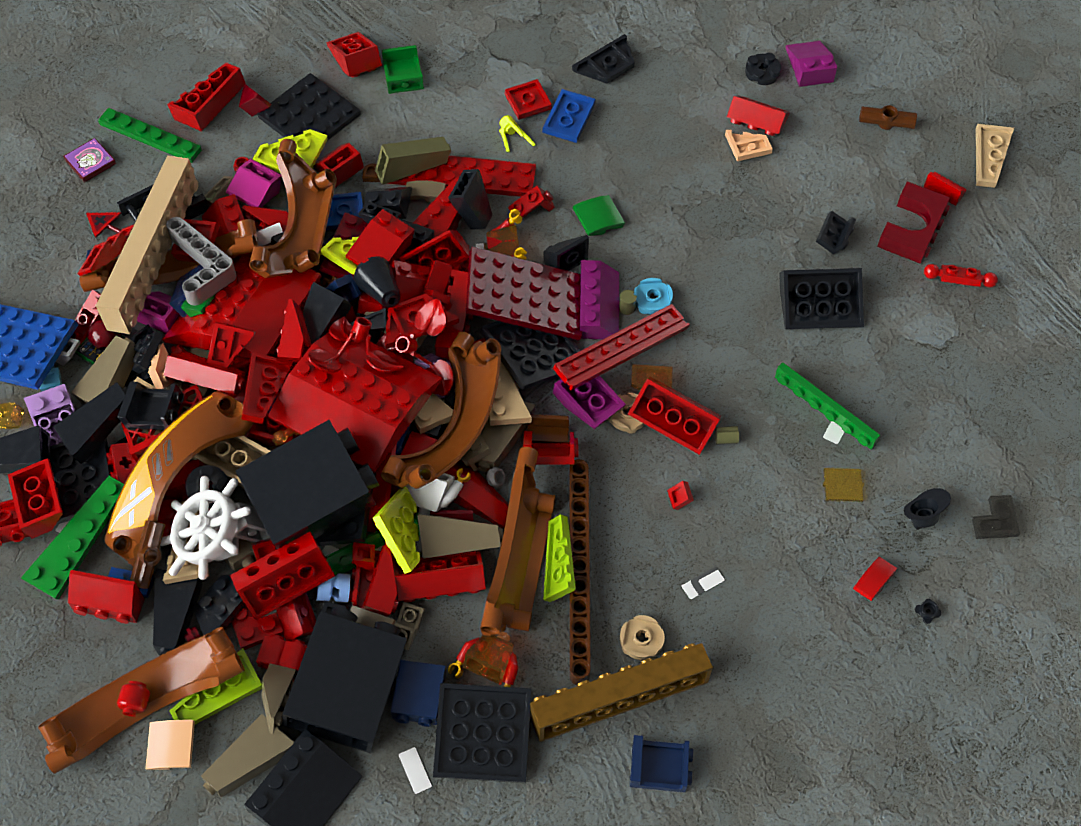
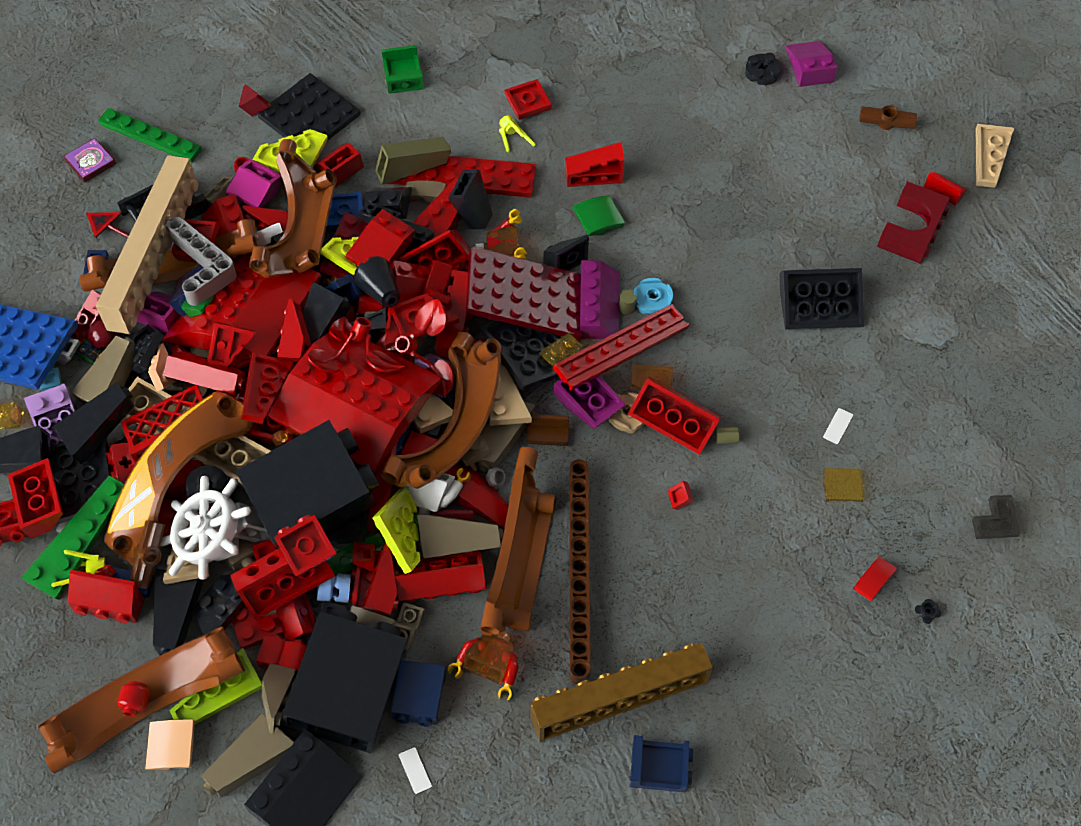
(92, 564): none -> neon yellow plant
(105, 252): red slope -> none
(106, 571): none -> red plate
(150, 407): black panel -> none
(192, 634): dark red plate -> none
(208, 97): red wedge -> none
(305, 545): none -> red plate
(355, 54): red slope -> none
(369, 173): reddish brown tile -> none
(482, 733): black plate -> none
(532, 200): red bracket -> none
(553, 452): red panel -> none
(559, 563): lime wing -> none
(561, 349): none -> clear yellow plate
(569, 116): blue plate -> none
(596, 166): none -> red wedge
(607, 62): black wing -> none
(652, 631): tan plate -> none
(703, 583): white sticker -> none
(748, 145): light nougat wing -> none
(757, 115): slope -> none
(831, 409): green plate -> none
(835, 232): black bracket -> none
(926, 508): black piece -> none
(960, 275): red plate -> none

